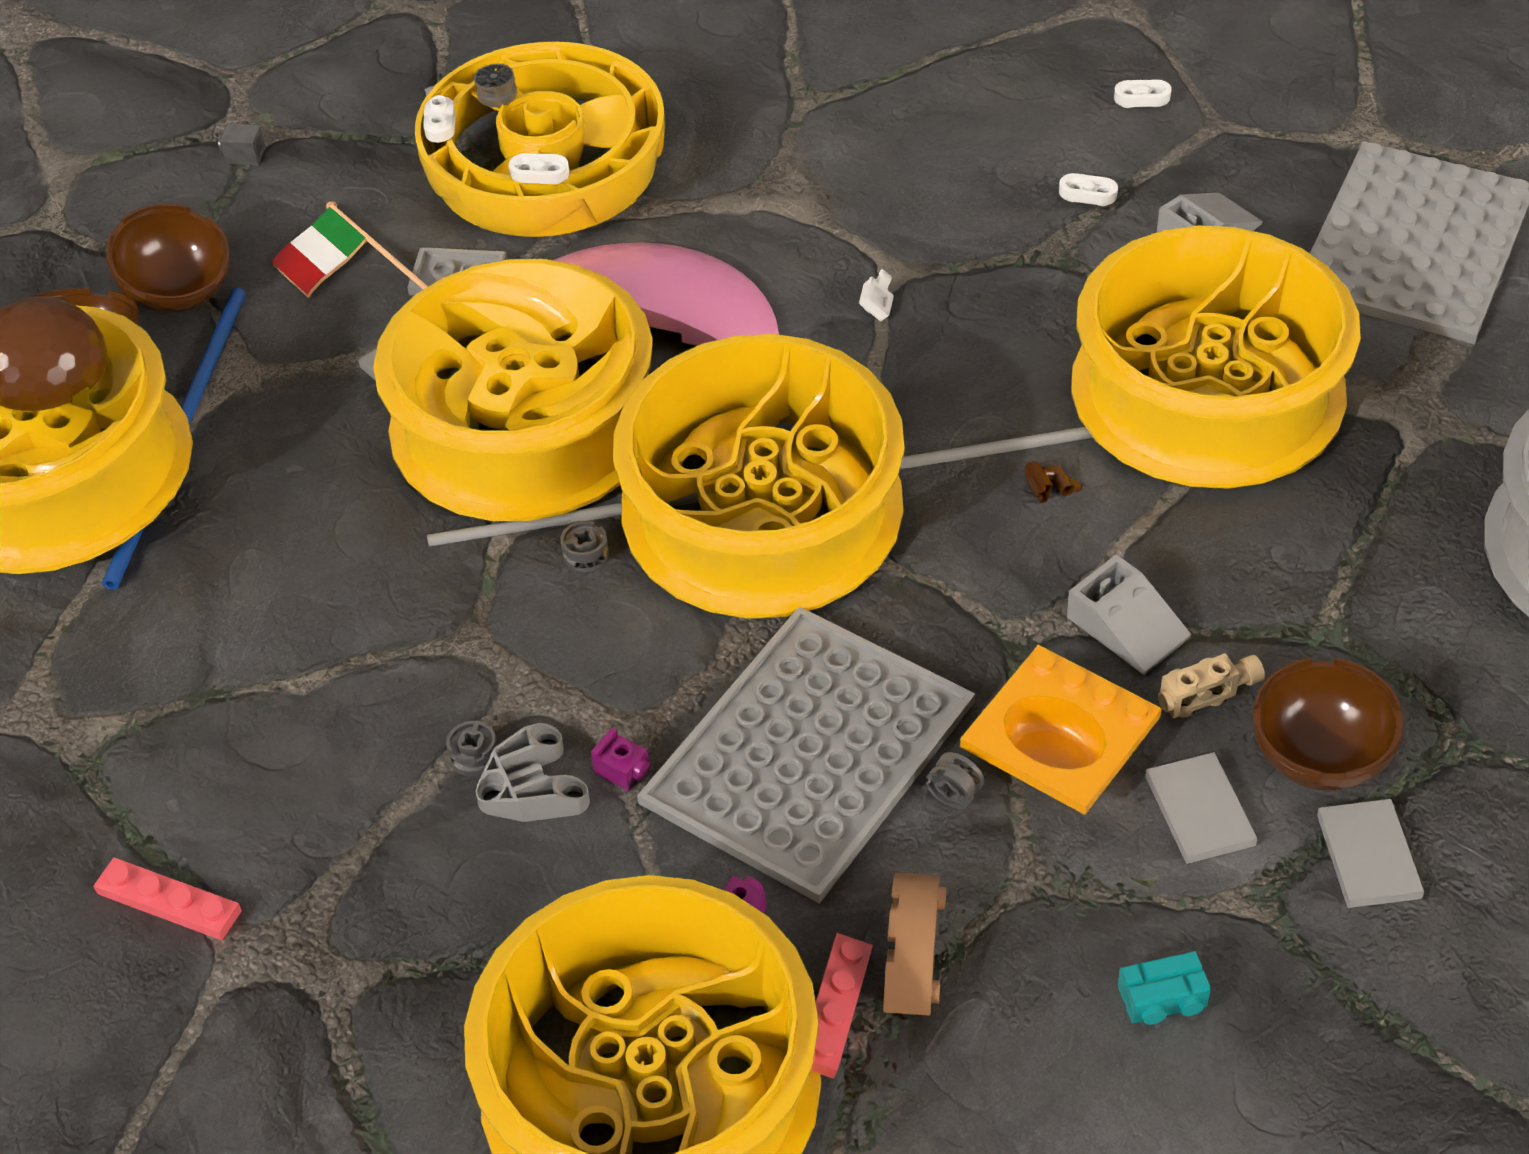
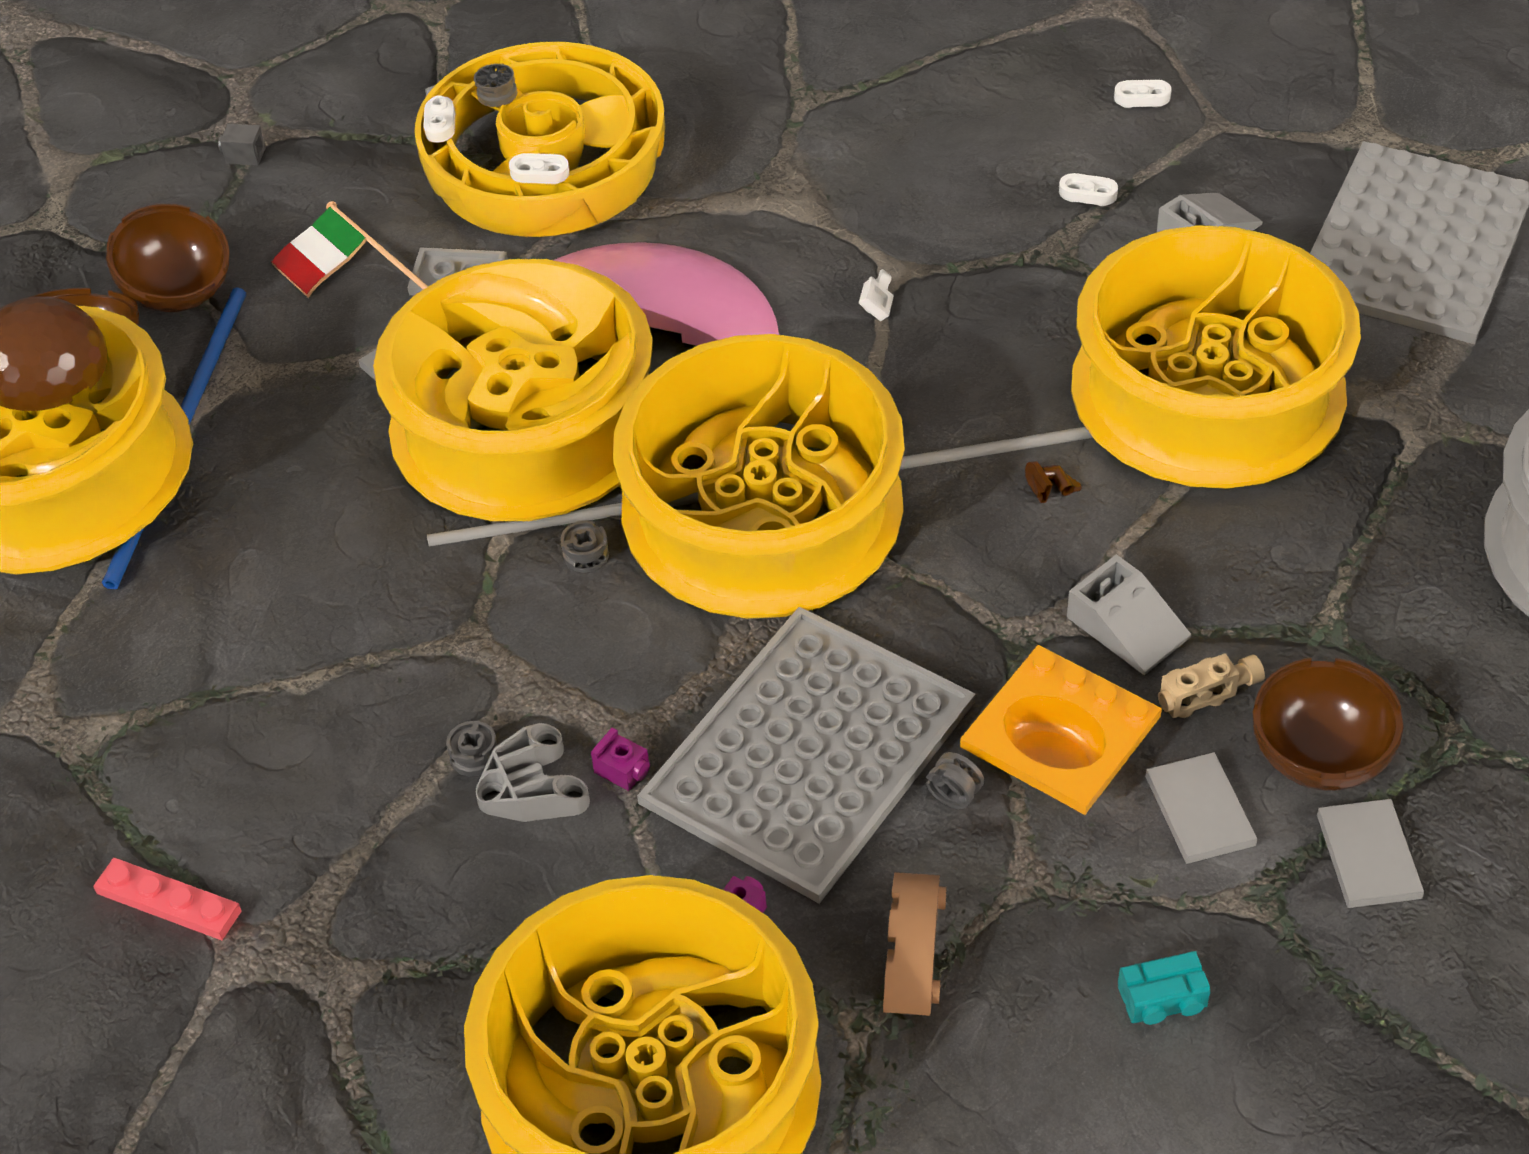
(838, 1000): coral plate -> none

